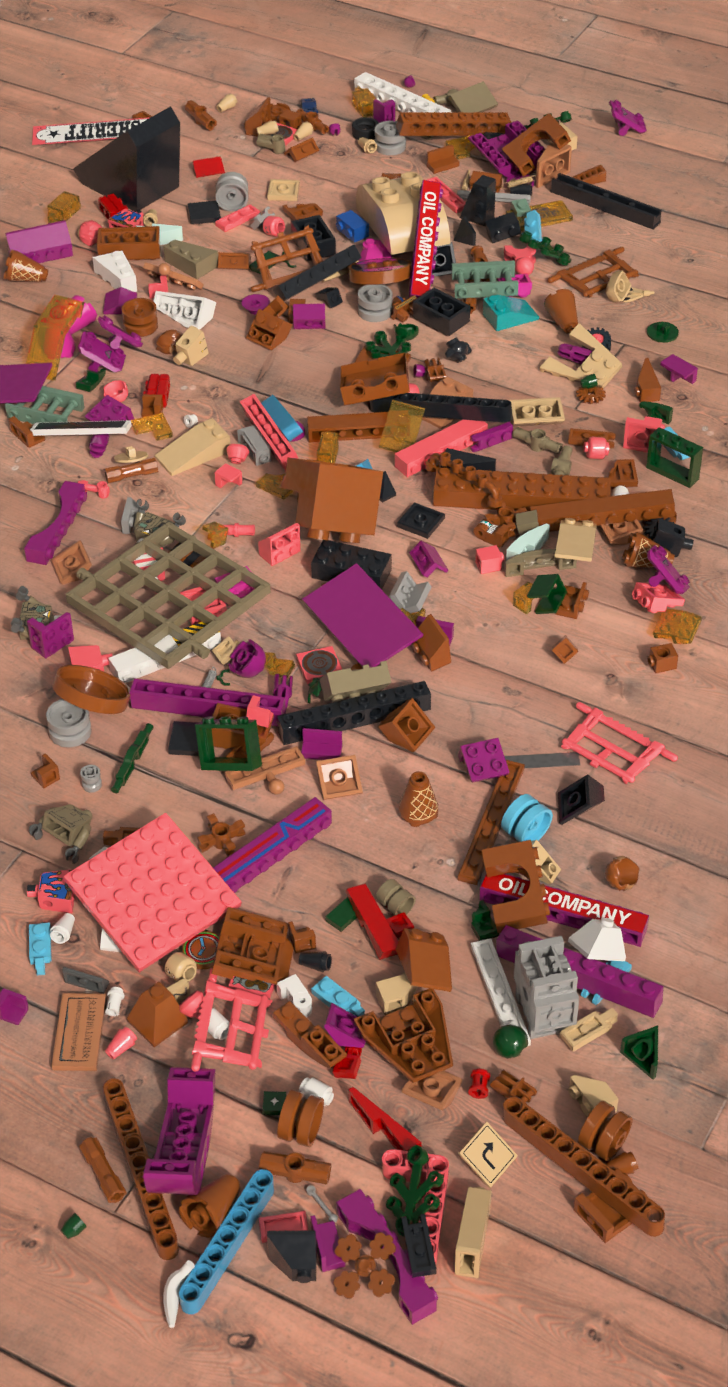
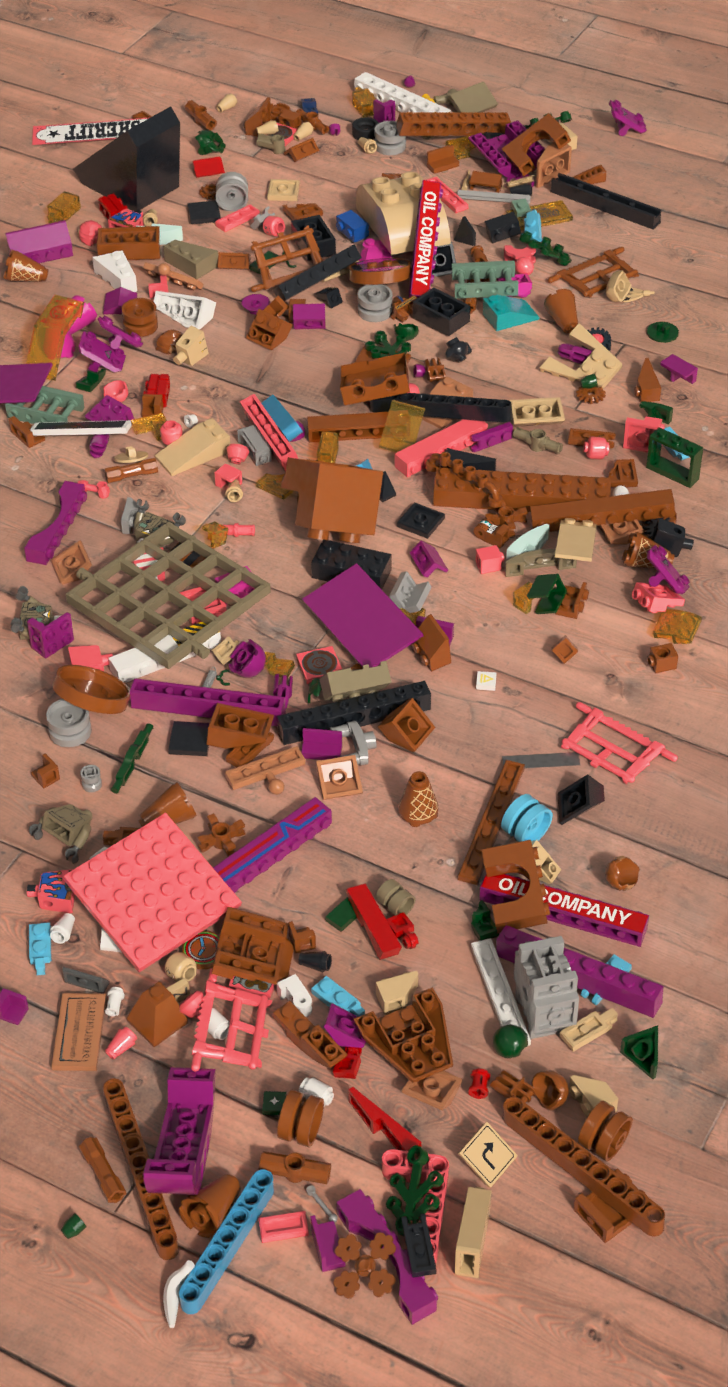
(170, 432): none -> coral head
(173, 803): none -> dark orange cone
(205, 191): none -> dark orange gear
(206, 140): none -> dark green helmet
(206, 747): dark green window -> none
(234, 491): none -> tan cone
(261, 715): coral panel -> none
(280, 545): coral slope -> none
(294, 1254): black slope -> none
(361, 741): none -> light grey connector
(425, 959): dark orange slope -> none
(481, 201): black wedge -> none
(484, 760): magenta bracket -> none
(486, 681): none -> white tile
(526, 521): dark tan panel -> none
(551, 1089): none -> dark orange hair
(562, 464): dark tan pin -> none
(599, 940): white slope -> none
(624, 1162): dark orange cone -> none

